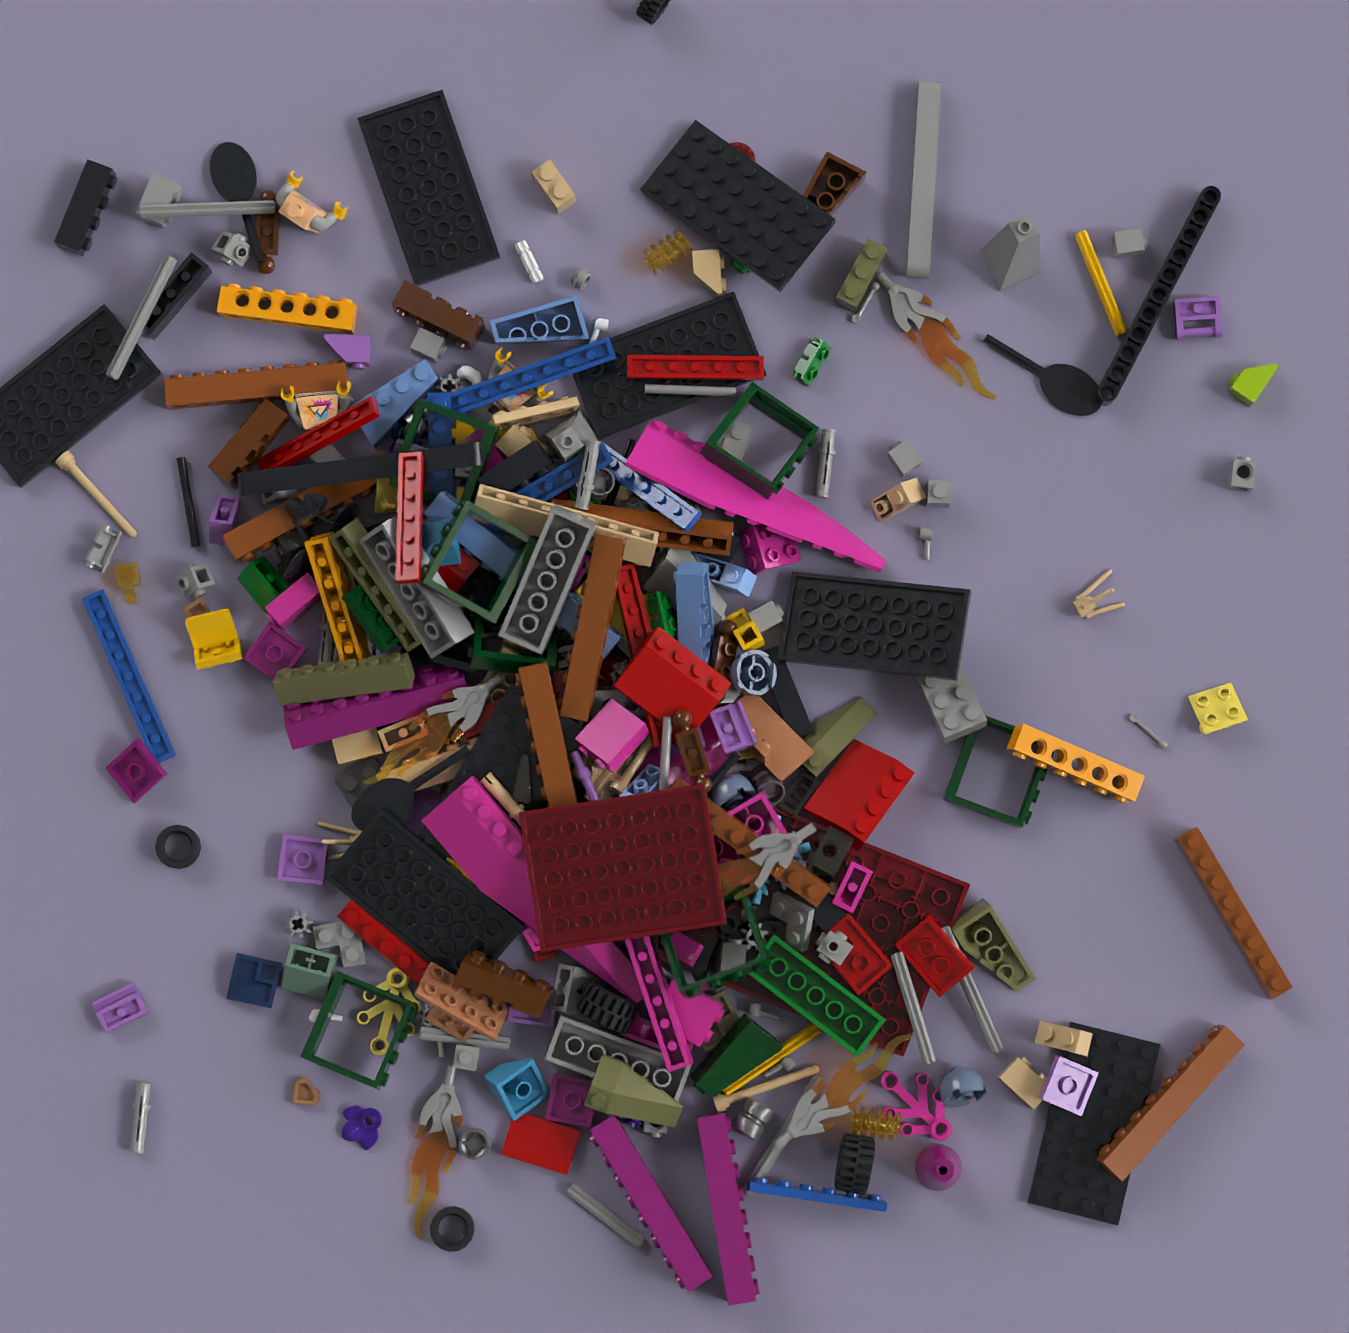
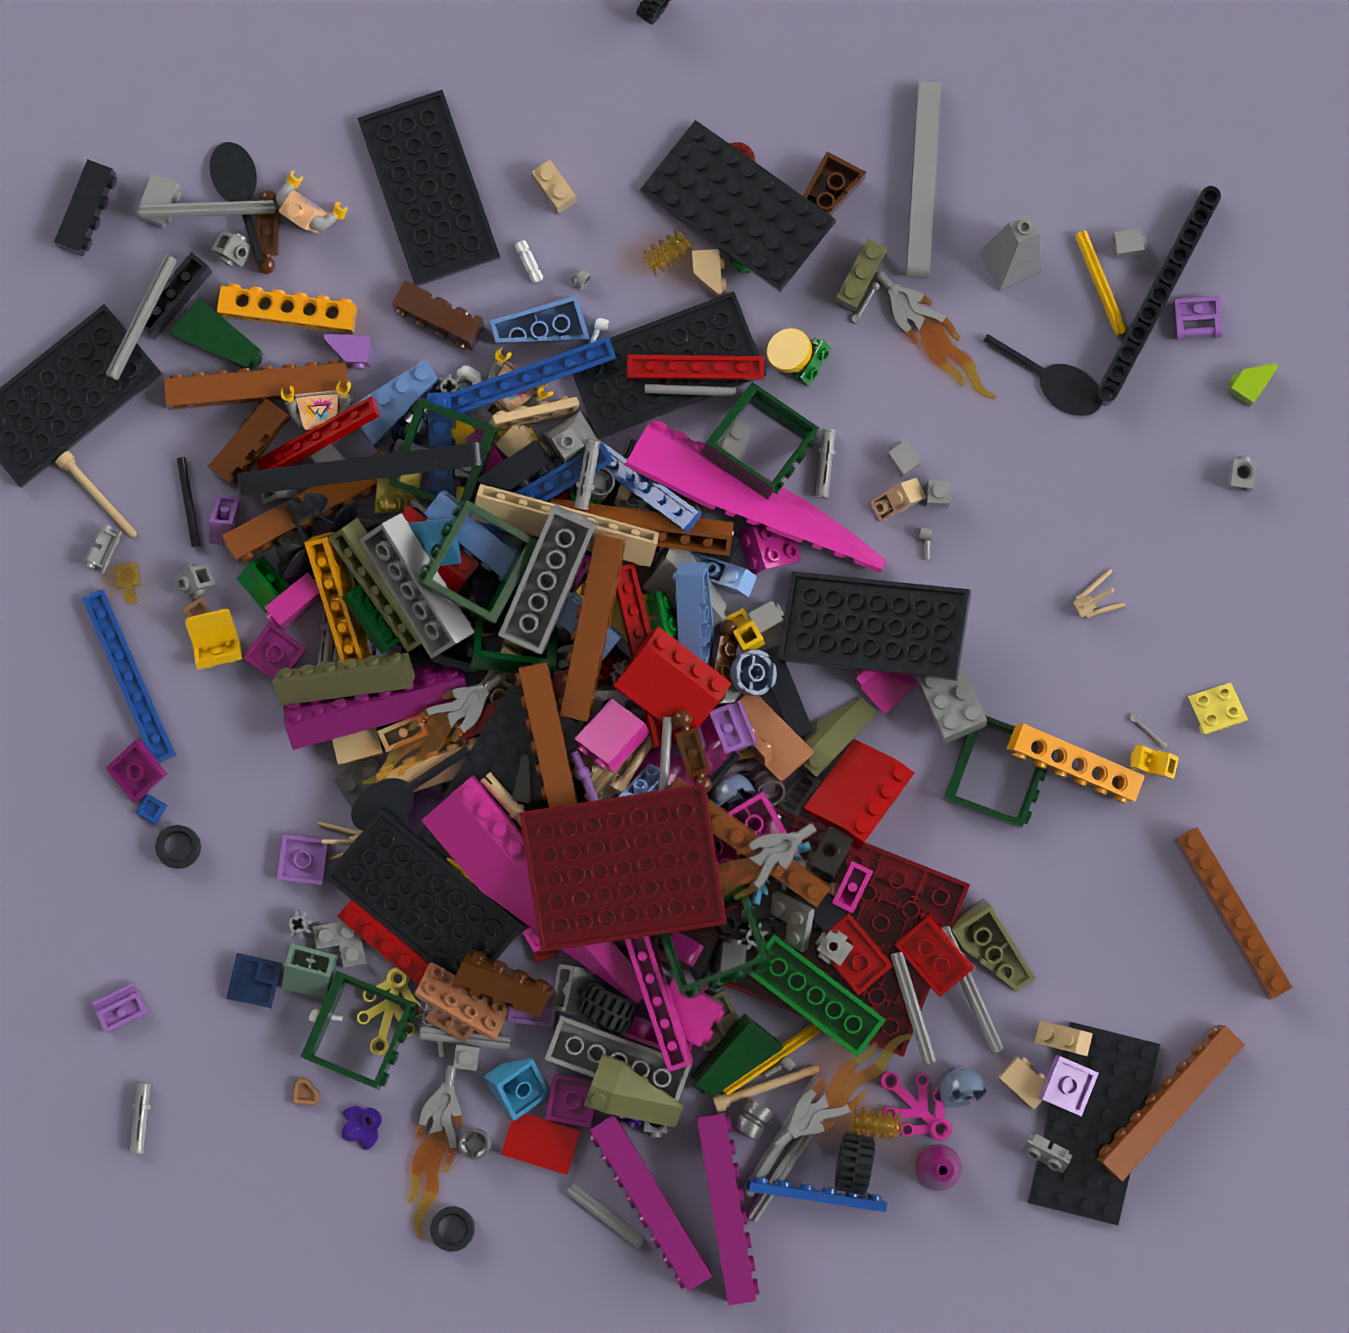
(151, 809): none -> blue tile
(214, 335): none -> dark green slope
(409, 518): plate -> none
(429, 345): light grey brick -> none
(755, 1010): light grey hand -> none
(779, 1174): none -> light grey axle
(789, 350): none -> yellow tile
(885, 688): none -> dark pink bracket
(1055, 1159): none -> light grey hinge
(1153, 762): none -> yellow brick

